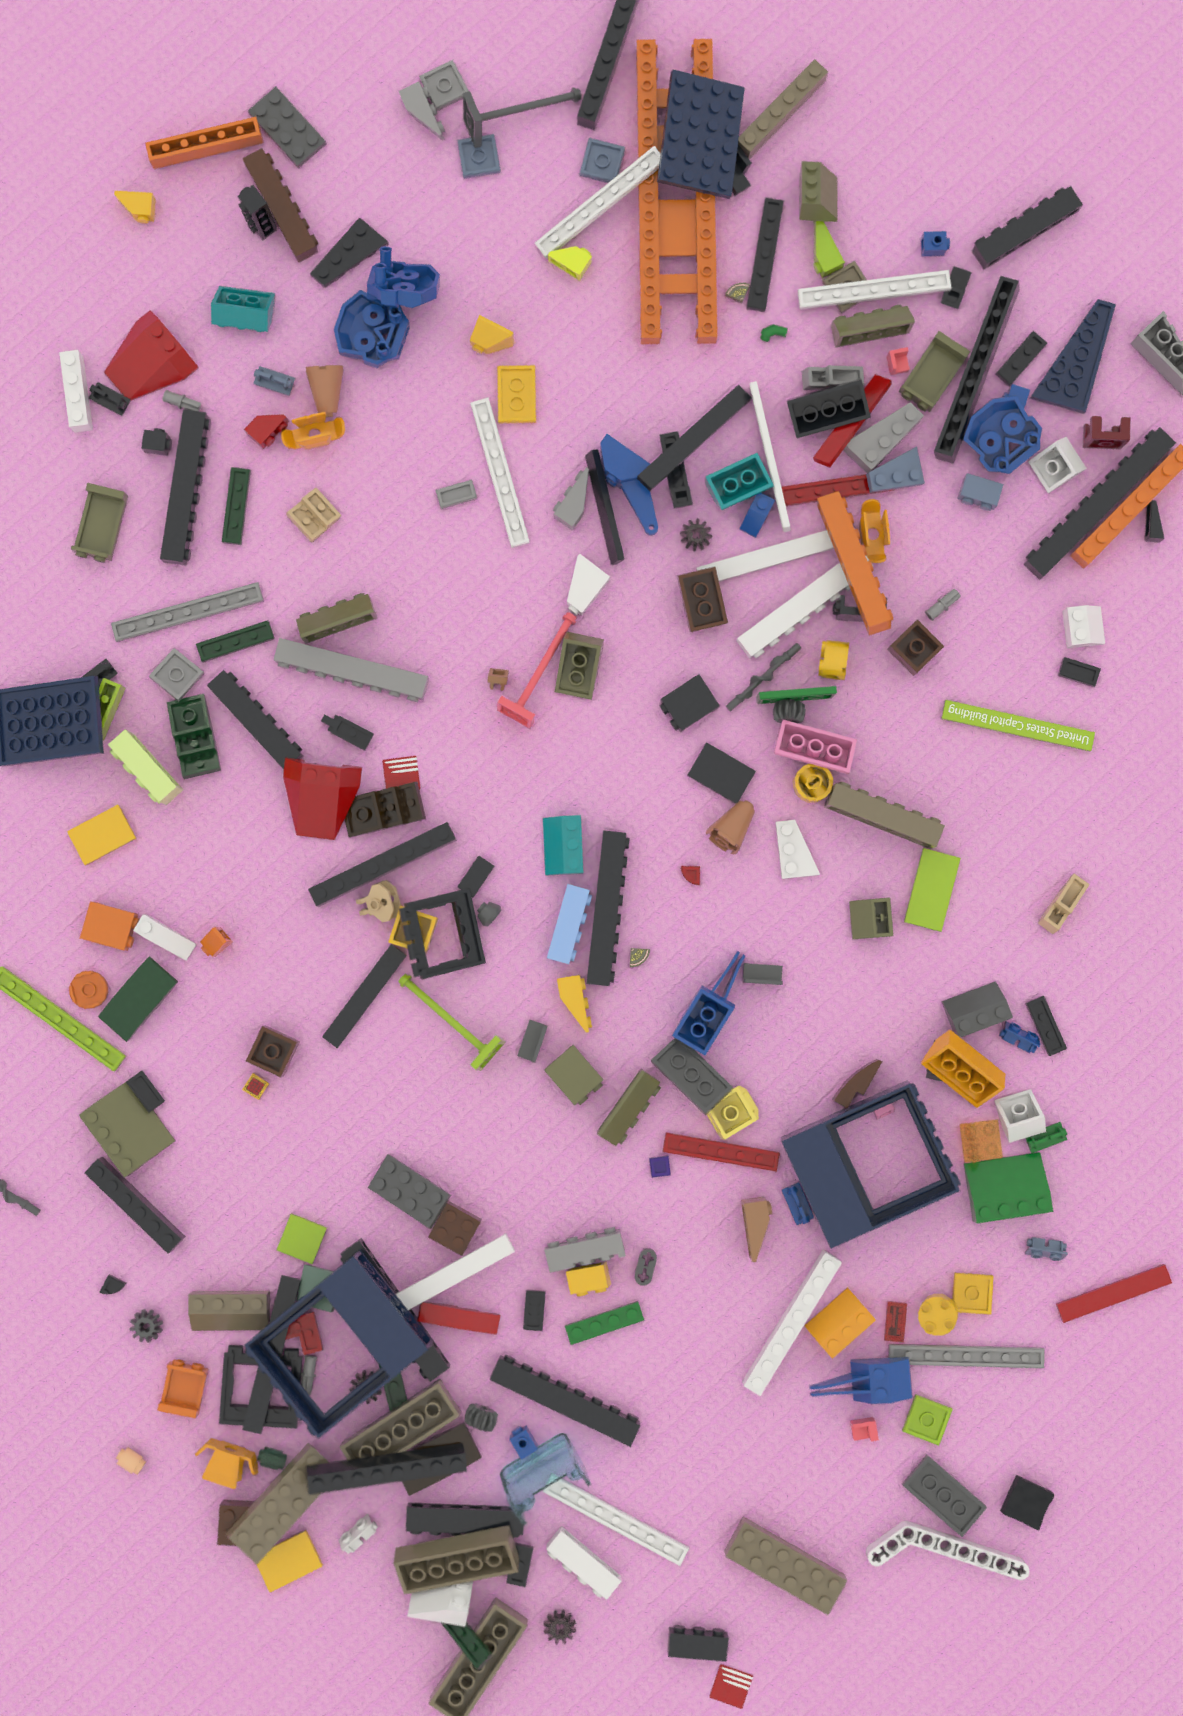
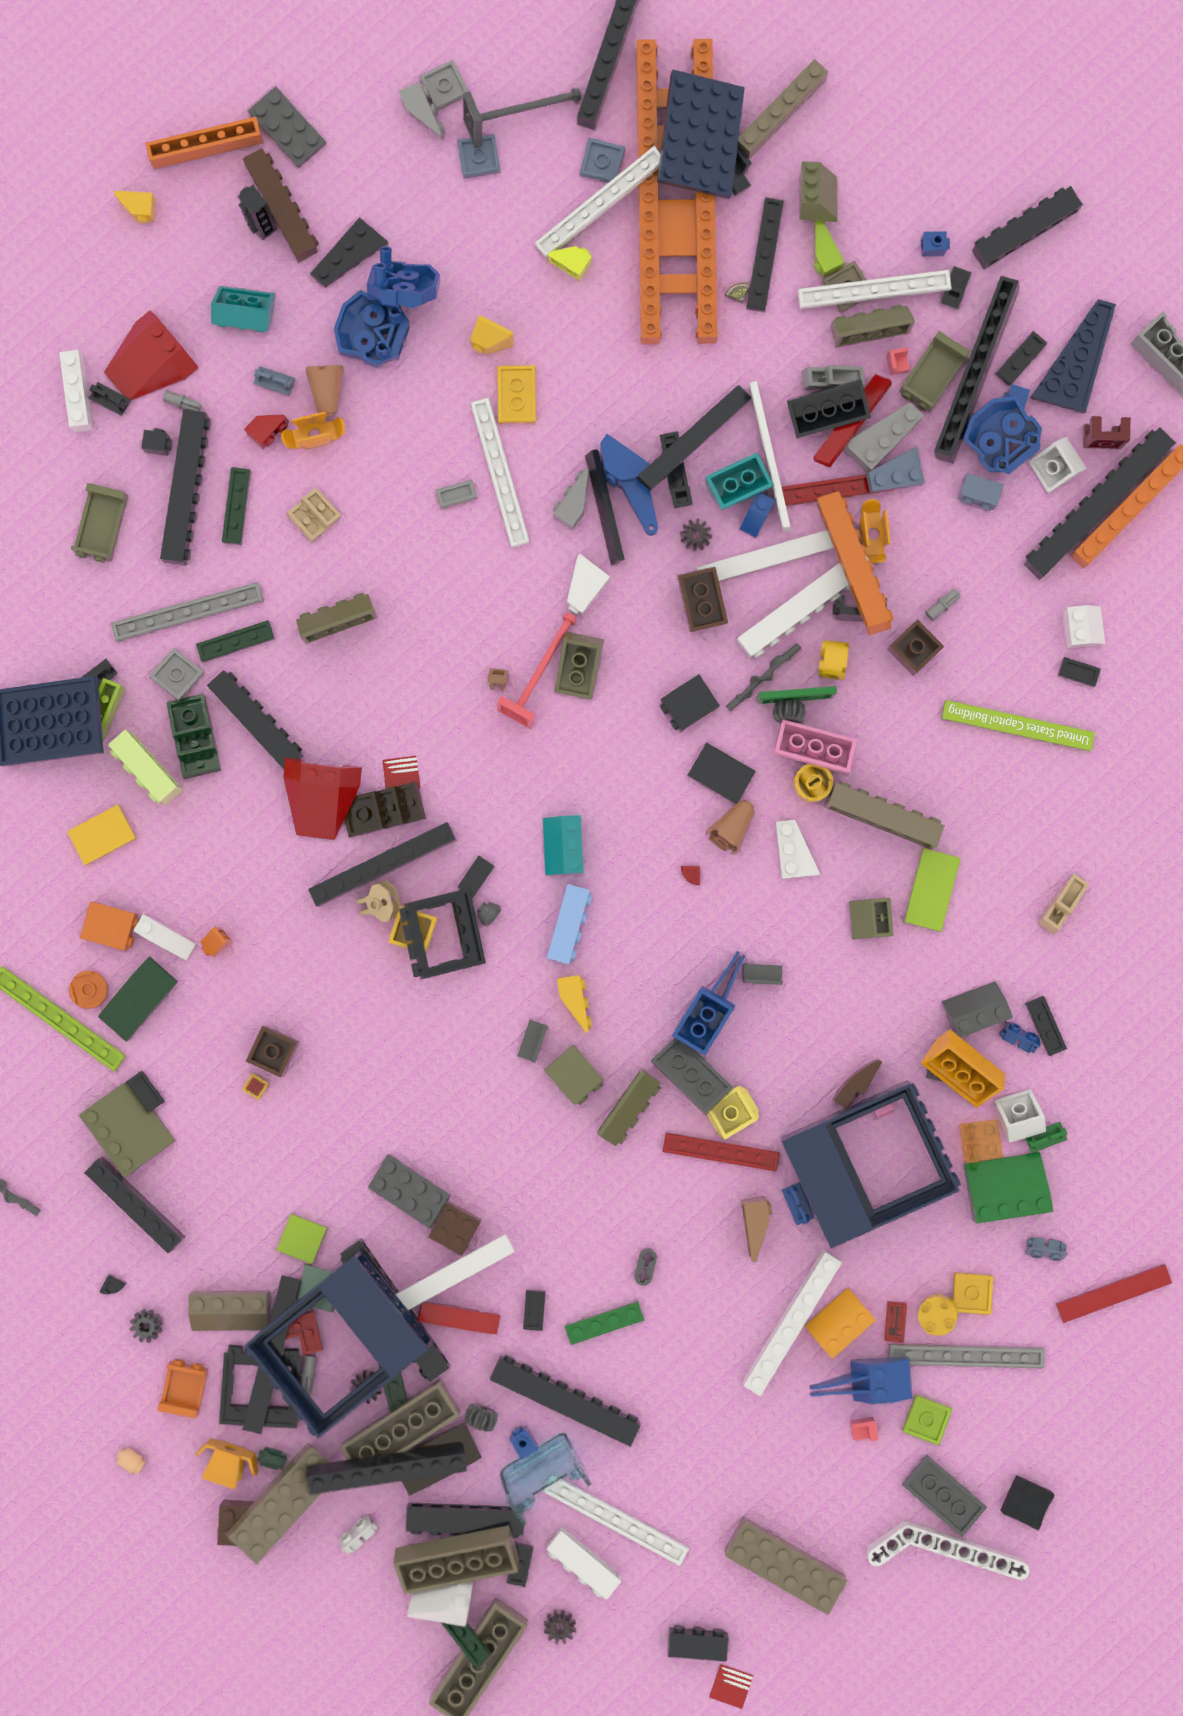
(289, 1561): yellow tile -> none
(348, 731): black hinge -> none
(351, 669): light grey brick -> none
(364, 996): black tile -> none
(486, 1051): lime tile -> none
(584, 1250): light grey wedge -> none
(588, 1278): yellow brick -> none
(606, 908): black brick -> none
(638, 956): olive tile -> none
(659, 1166): dark purple tile -> none
(772, 330): green arm -> none
(1153, 524): black slope -> none

